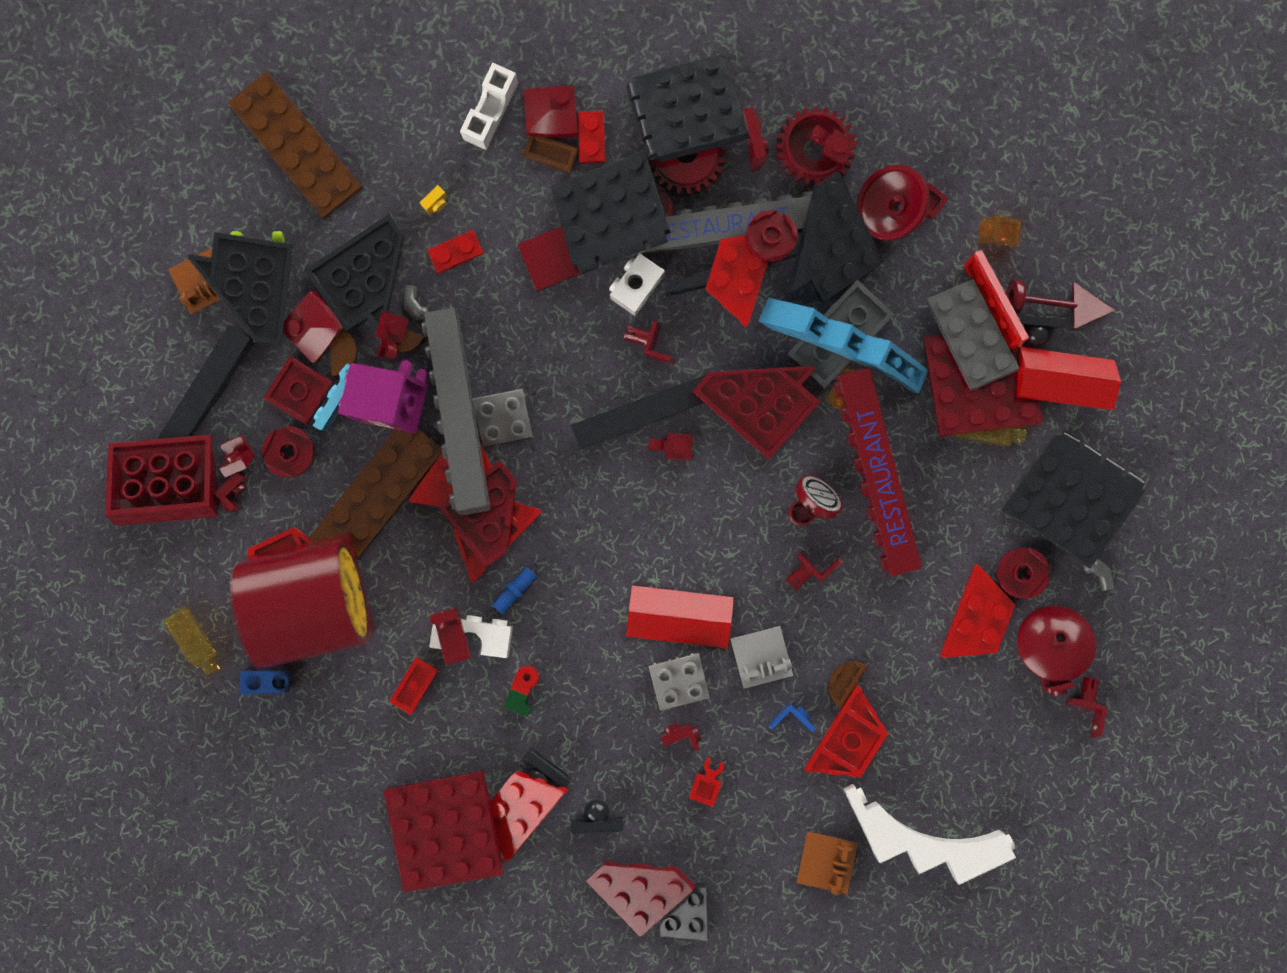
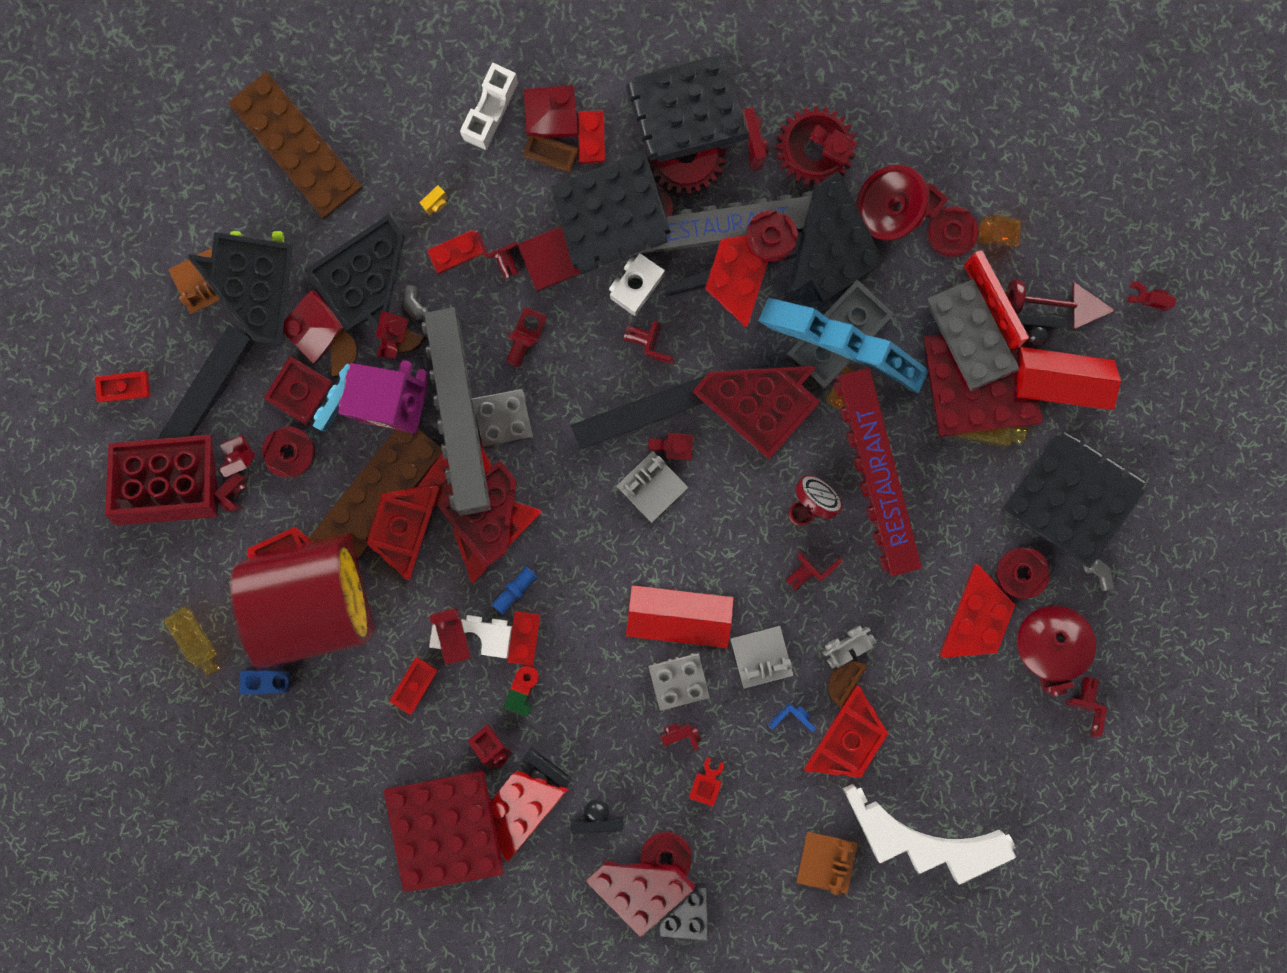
(122, 386): none -> red plate
(401, 526): none -> red wing
(490, 748): none -> dark red bracket
(502, 256): none -> dark red bracket
(524, 337): none -> dark red bracket
(524, 638): none -> red plate
(652, 486): none -> light grey hinge
(667, 842): none -> dark red plate
(856, 639): none -> light grey hinge
(955, 238): none -> dark red tile
(1156, 299): none -> dark red plate

